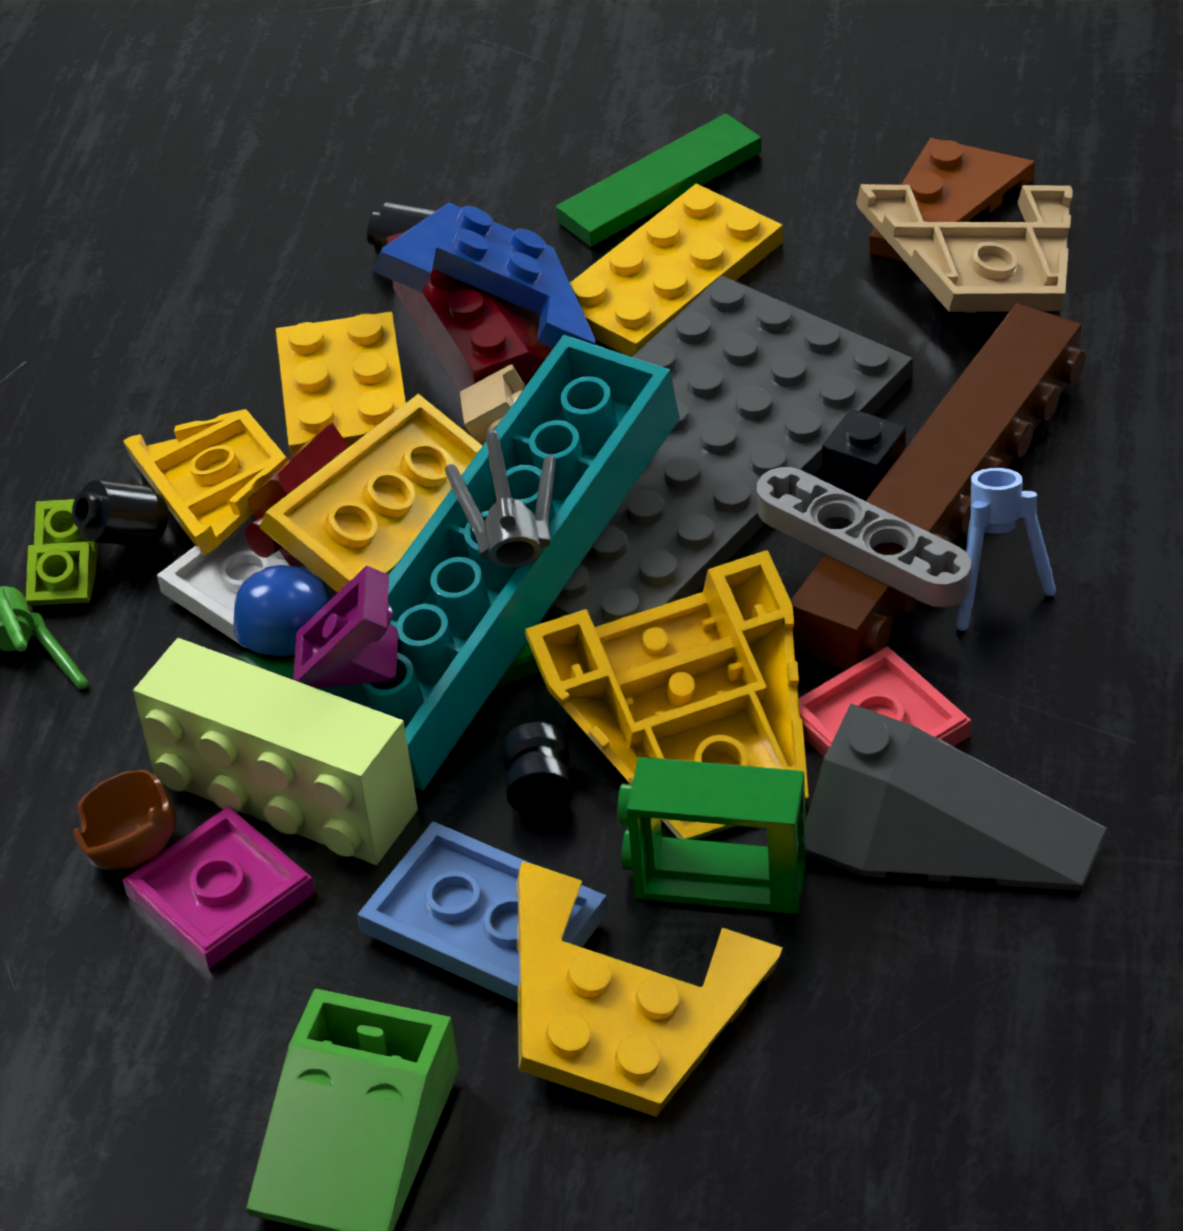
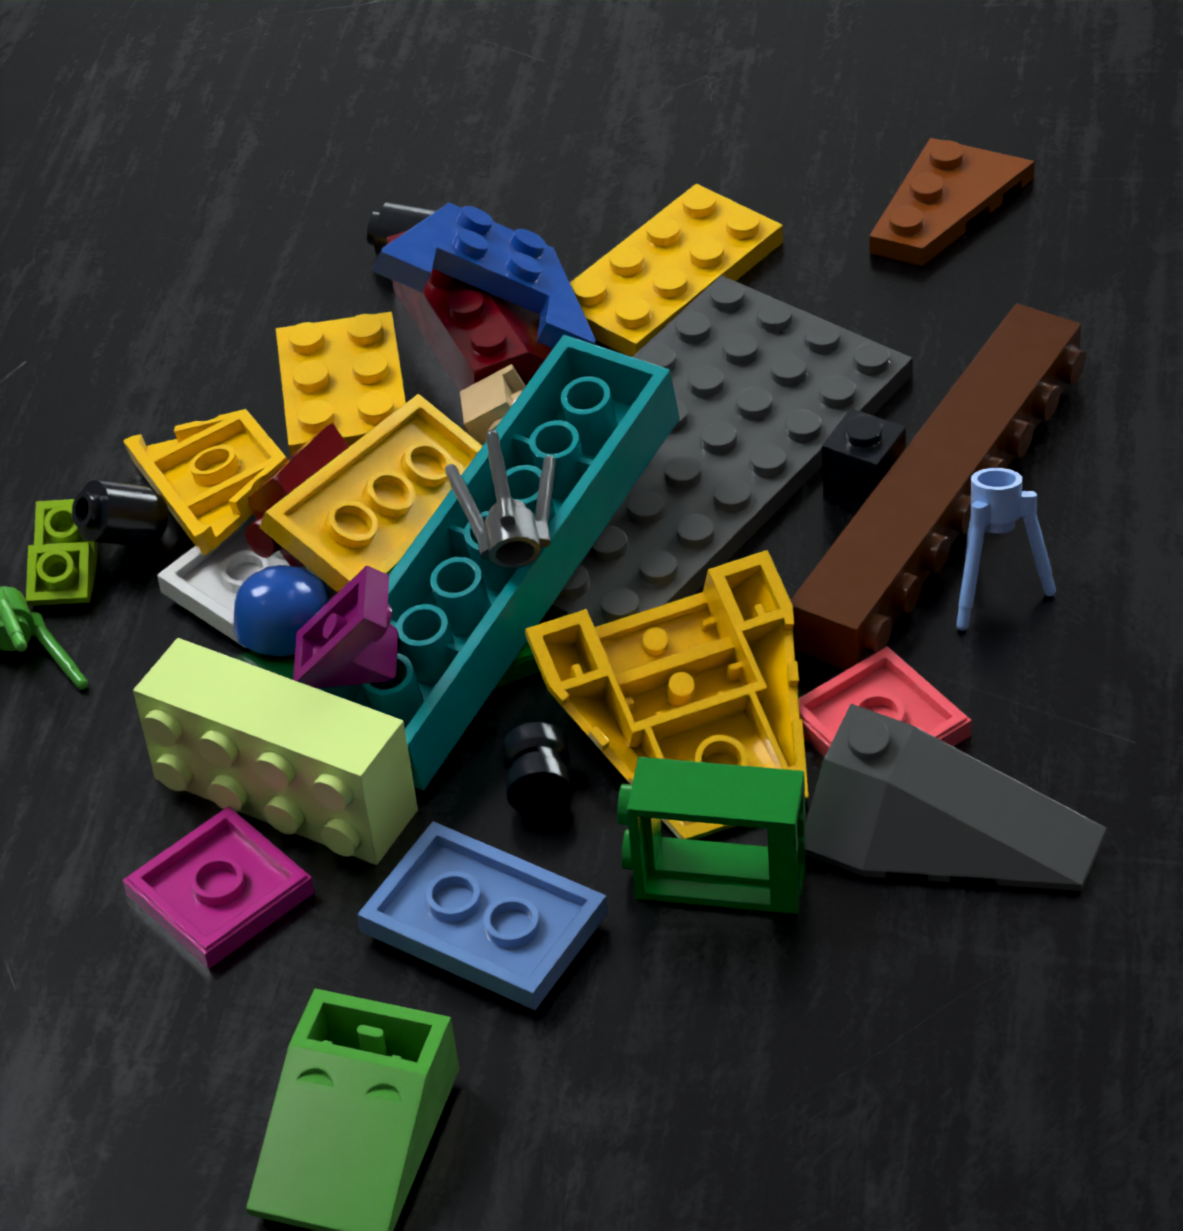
(125, 821): dark orange hair -> none
(612, 1022): yellow wing -> none
(658, 179): green tile -> none
(800, 502): light grey beam -> none
(980, 263): tan wing -> none

